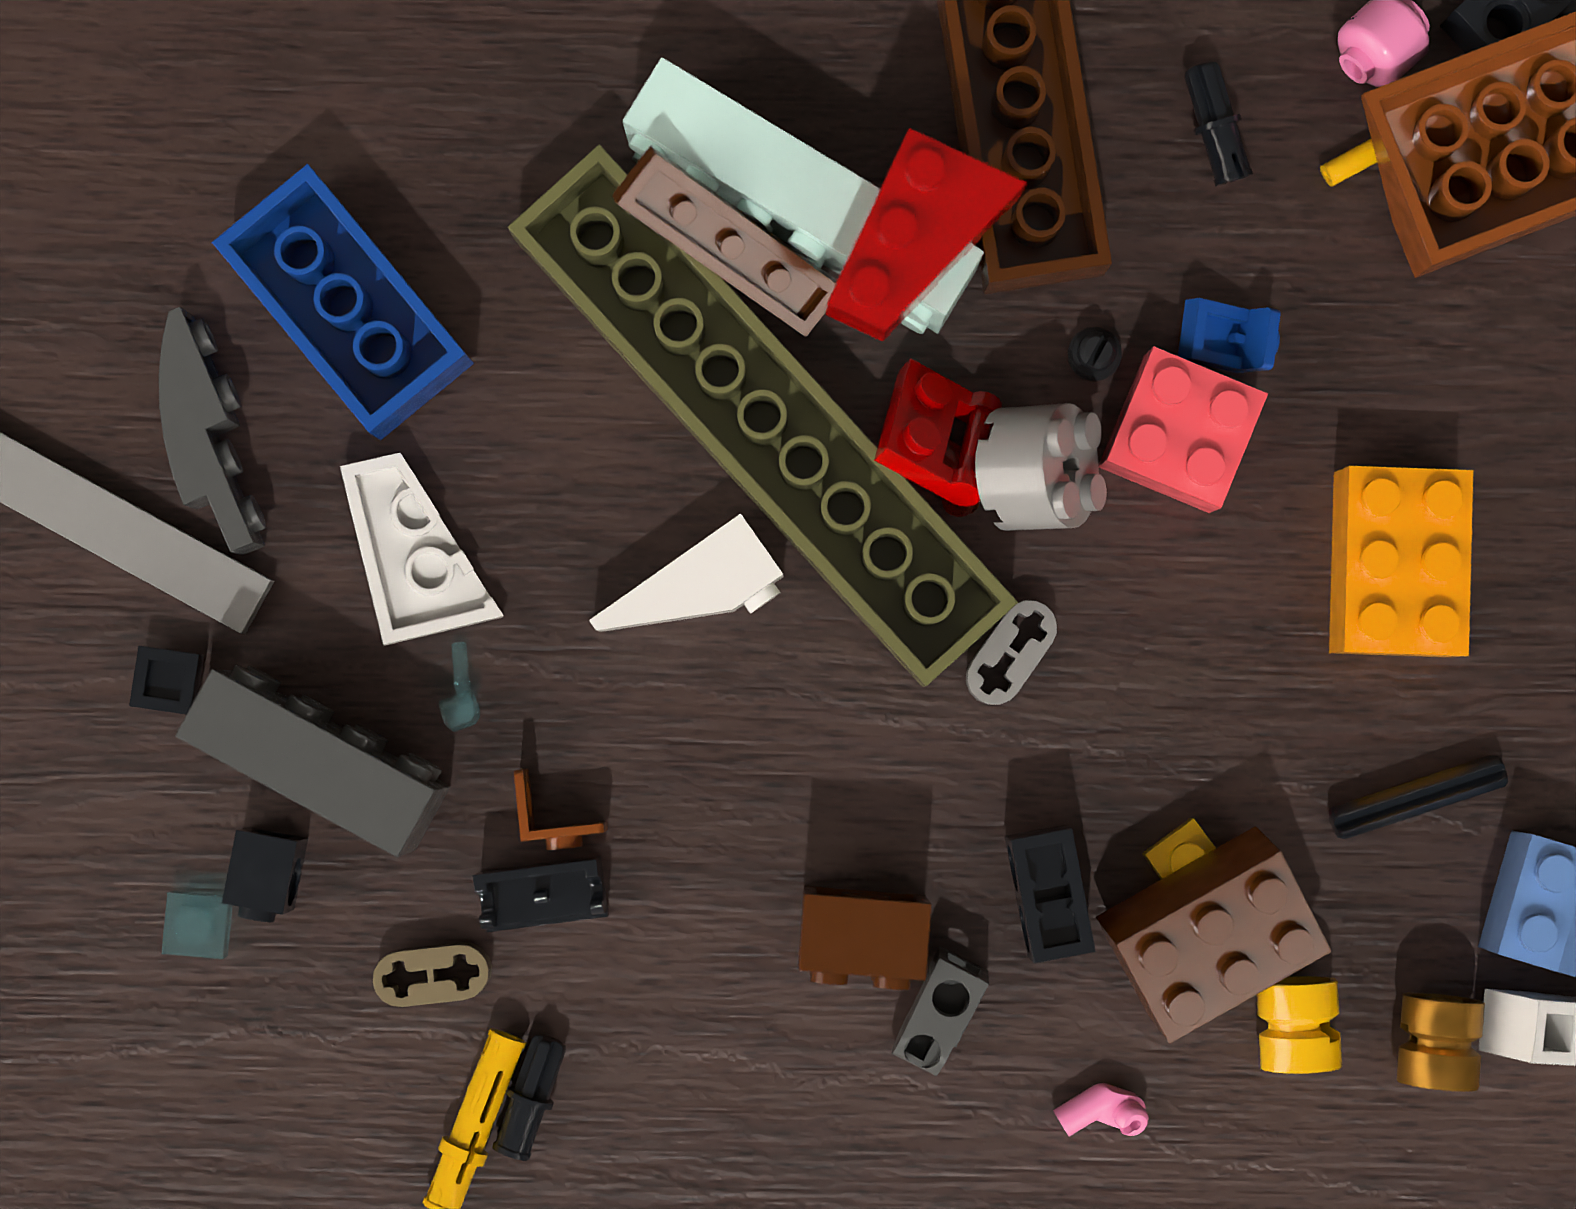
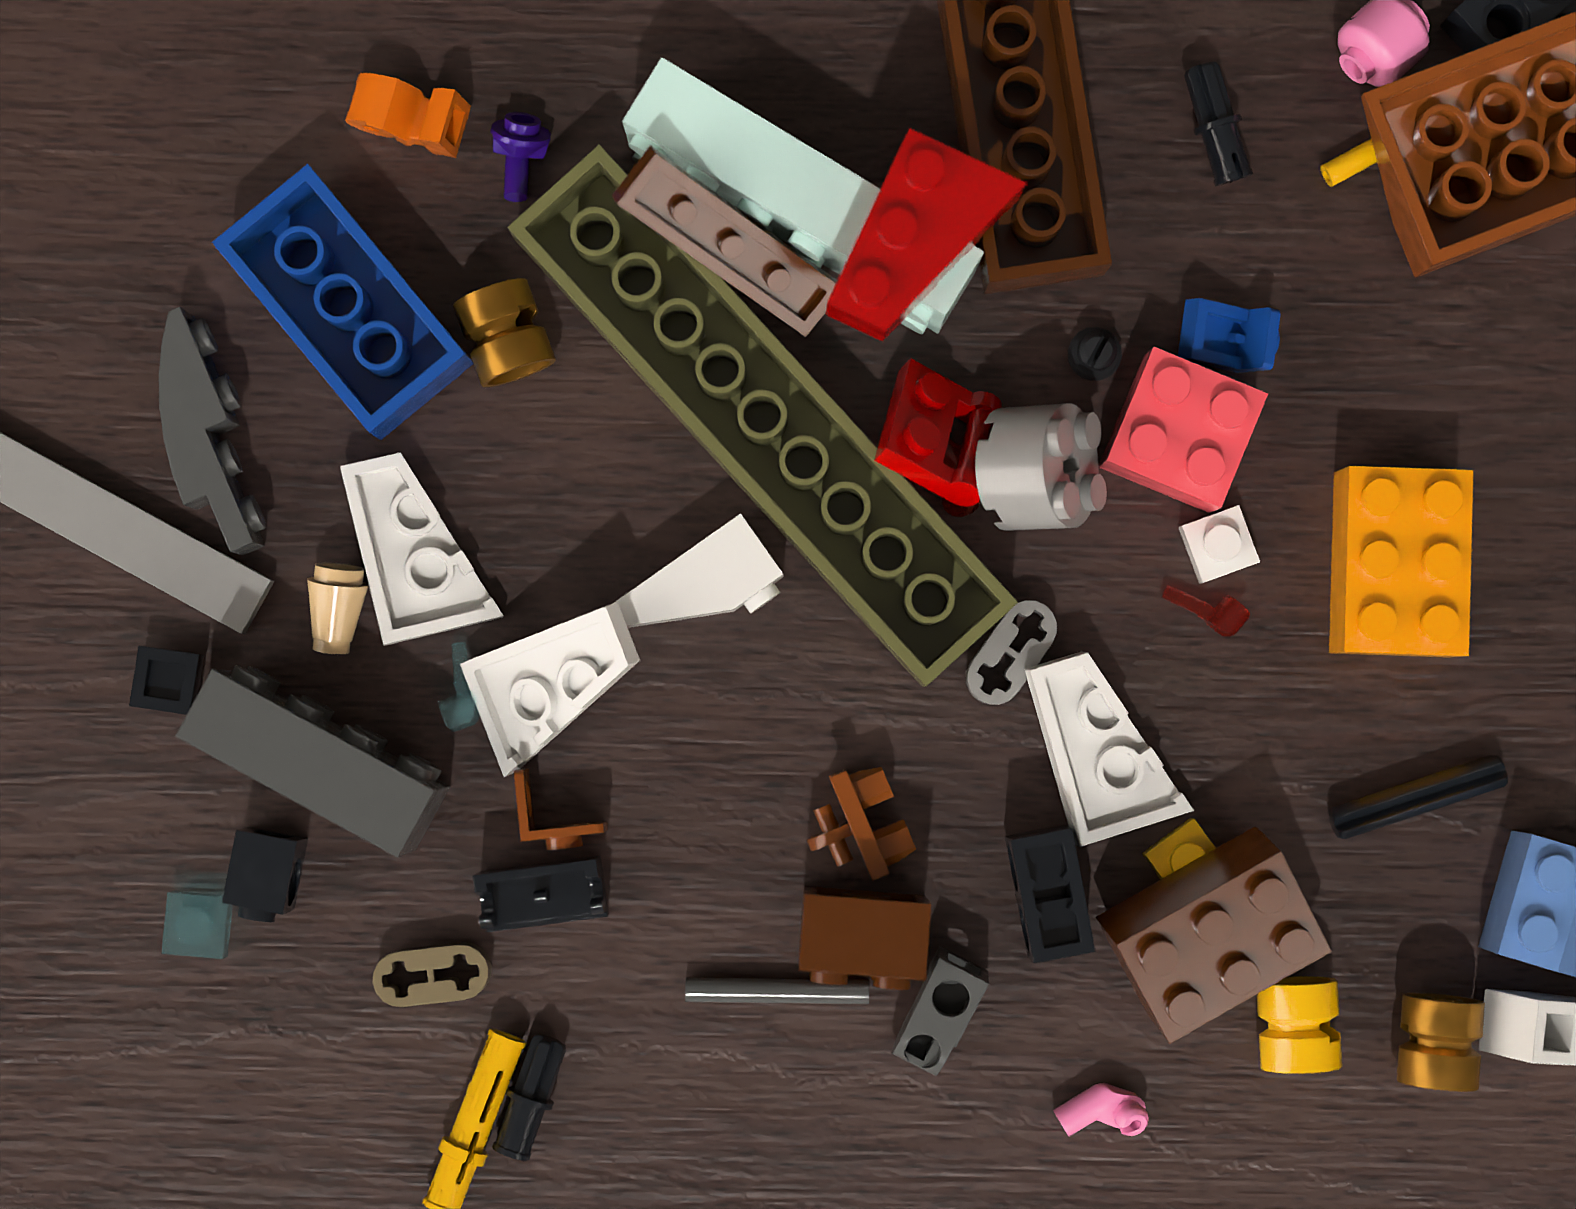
(335, 605): none -> tan cone
(403, 112): none -> orange leg
(504, 332): none -> pearl gold wheel
(518, 138): none -> dark purple plate
(547, 681): none -> white wing
(774, 991): none -> dark grey piece
(877, 847): none -> dark orange hips
(1098, 757): none -> white wing
(1219, 544): none -> white plate
(1224, 619): none -> clear red hand

